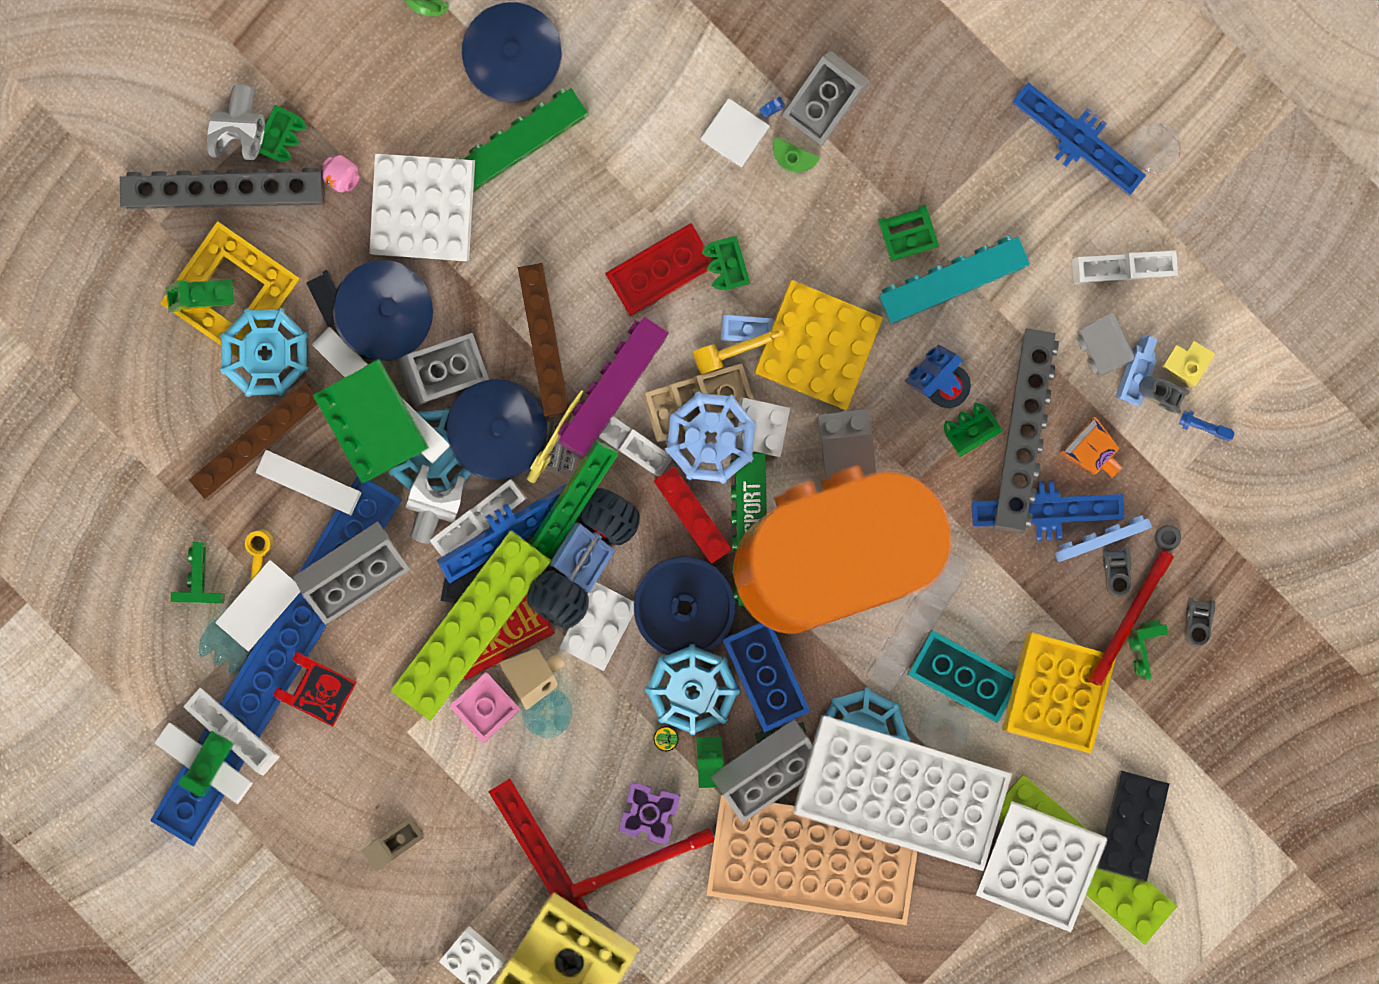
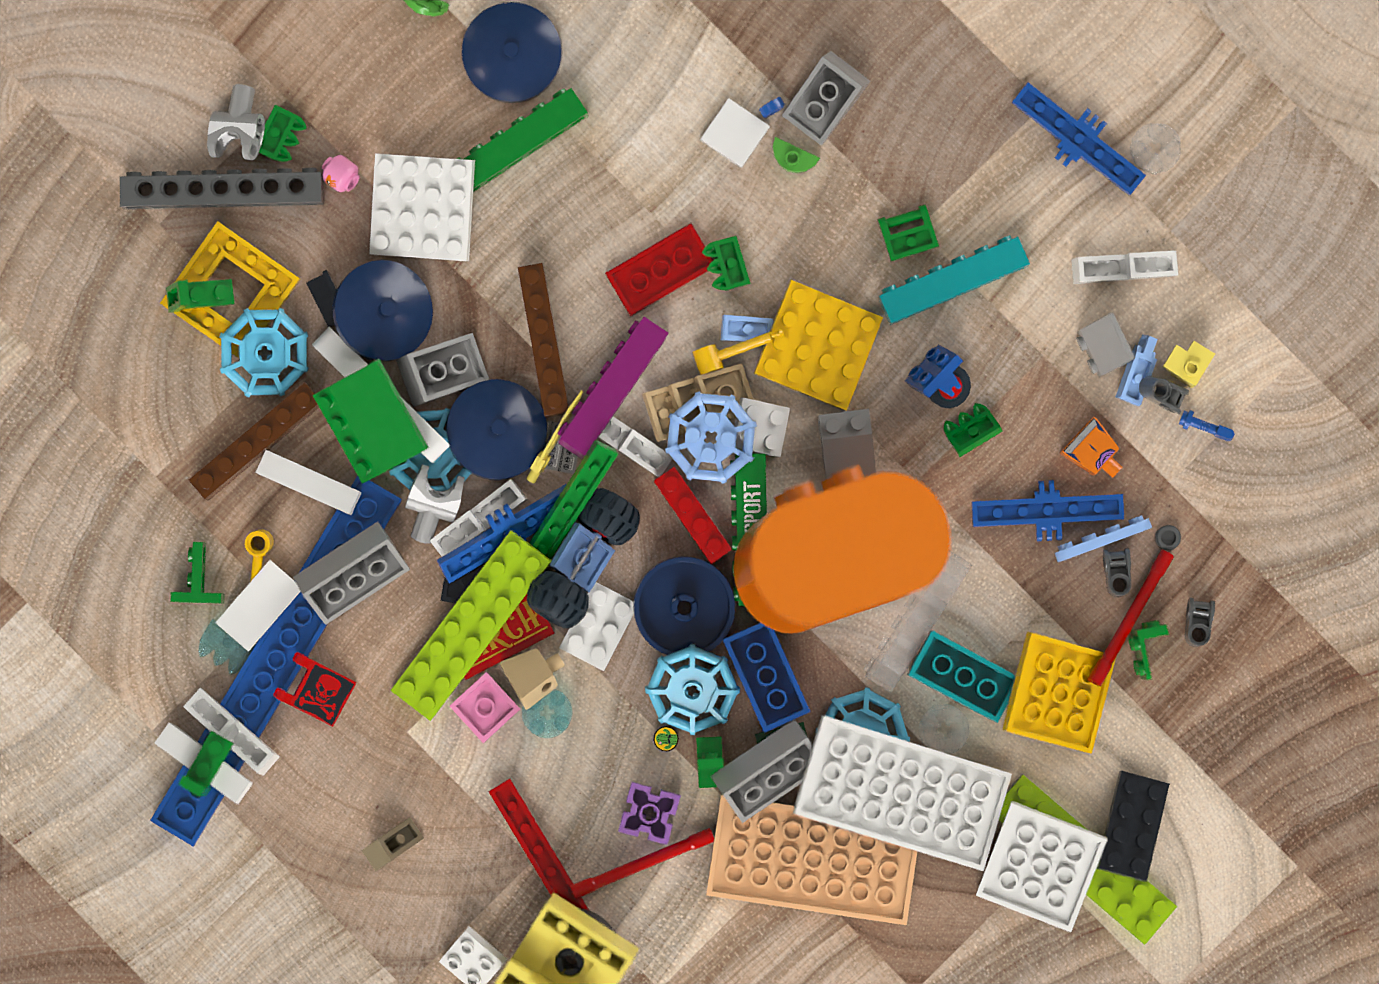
(1032, 342): dark grey brick -> none

